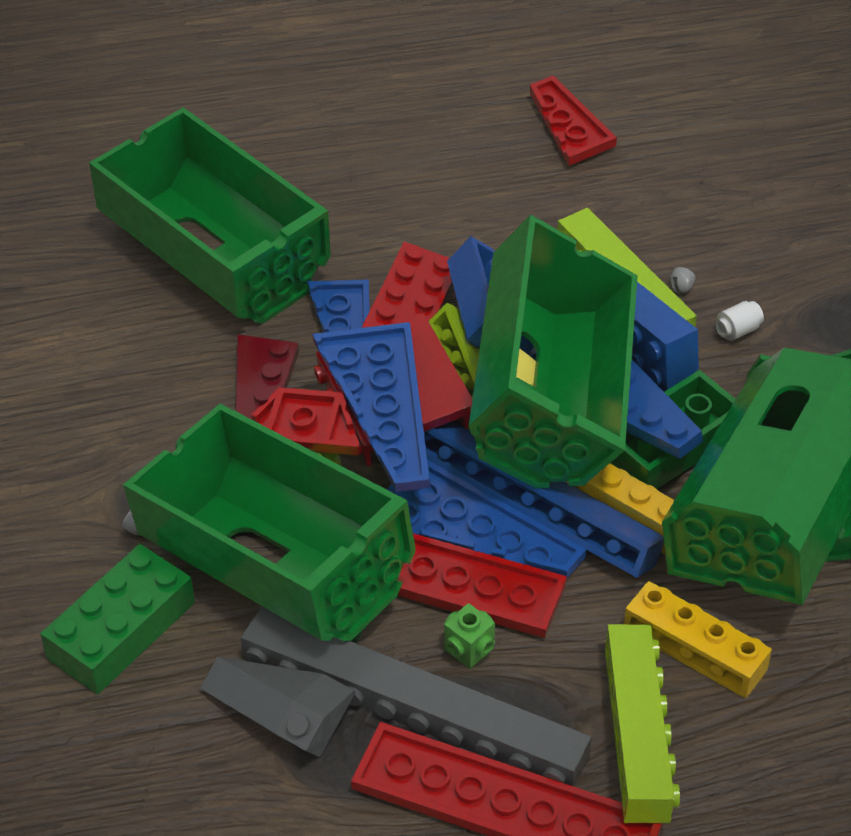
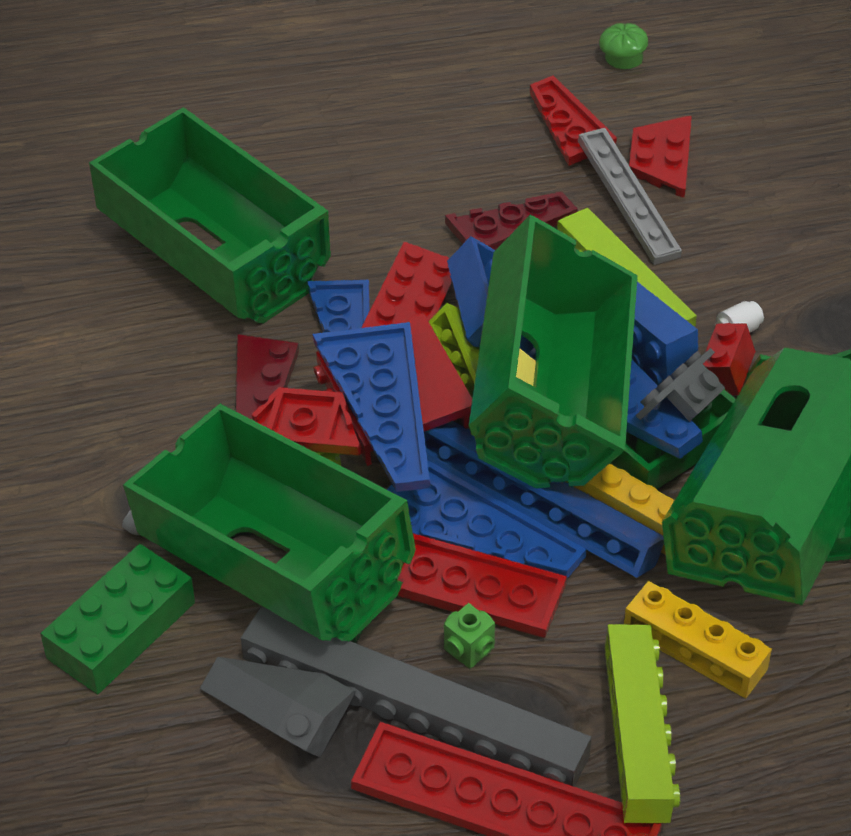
(497, 225): none -> dark red wing
(623, 45): none -> bright green piece
(629, 196): none -> light grey tile
(662, 153): none -> red wing
(681, 280): light grey hinge -> none
(688, 388): none -> dark grey bracket
(732, 355): none -> red brick

